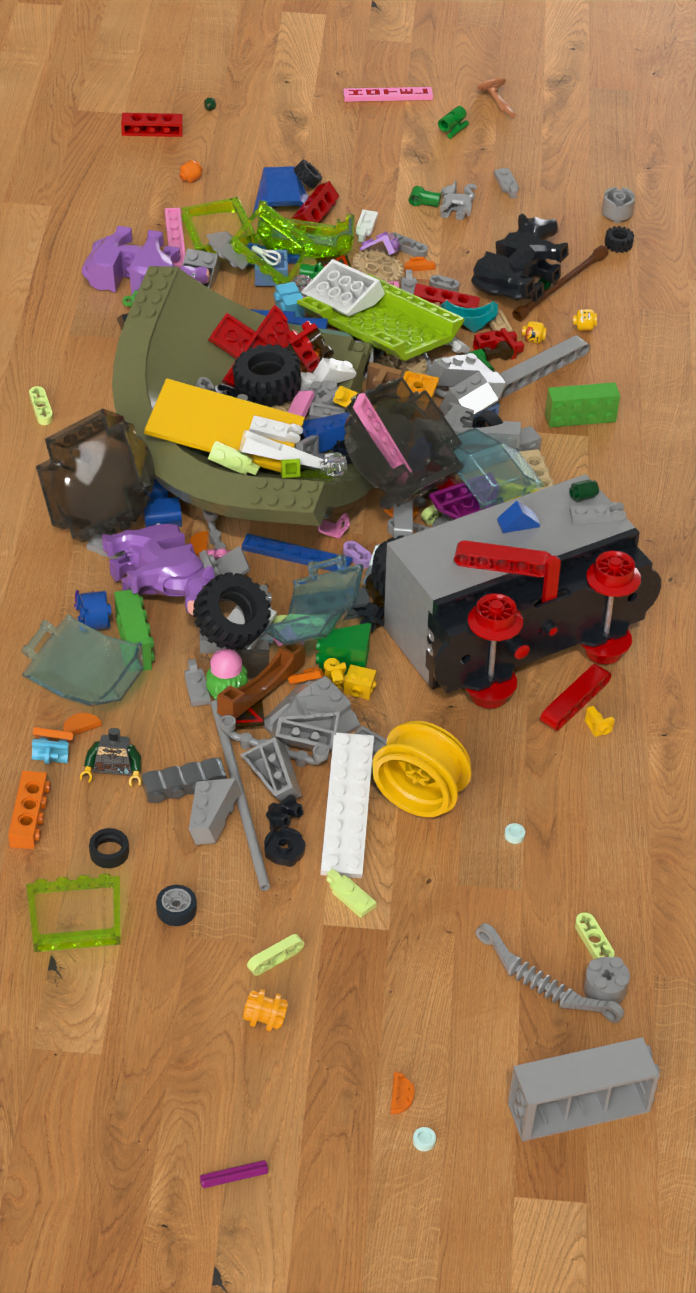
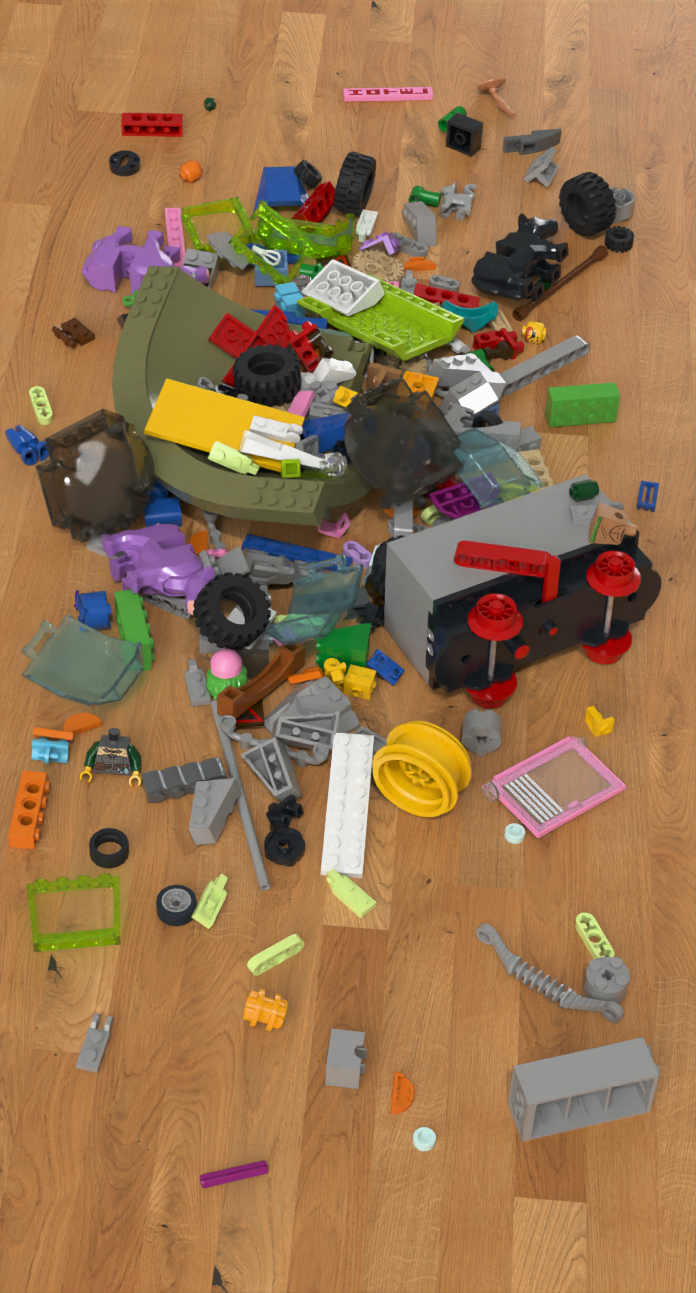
(27, 445): none -> blue piece
(73, 333): none -> reddish brown plate
(95, 1045): none -> light grey hinge
(130, 168): none -> black piece
(177, 604): none -> light grey beam
(211, 901): none -> yellowish green hinge
(274, 570): none -> light grey wedge
(345, 1058): none -> light grey piece
(354, 183): none -> black tyre
(378, 431): bright pink tile -> none
(385, 667): none -> blue hips
(420, 222): none -> light grey wedge
(464, 134): none -> black brick
(481, 731): none -> light grey brick
(506, 182): light grey hinge -> none
(517, 518): blue slope -> none
(529, 144): none -> dark grey slope
(542, 168): none -> light grey bracket
(554, 785): none -> clear door
(575, 697): red beam -> none
(585, 319): yellow head -> none
(587, 204): none -> black tyre
(609, 526): none -> medium nougat torso
(646, 505): none -> blue tile

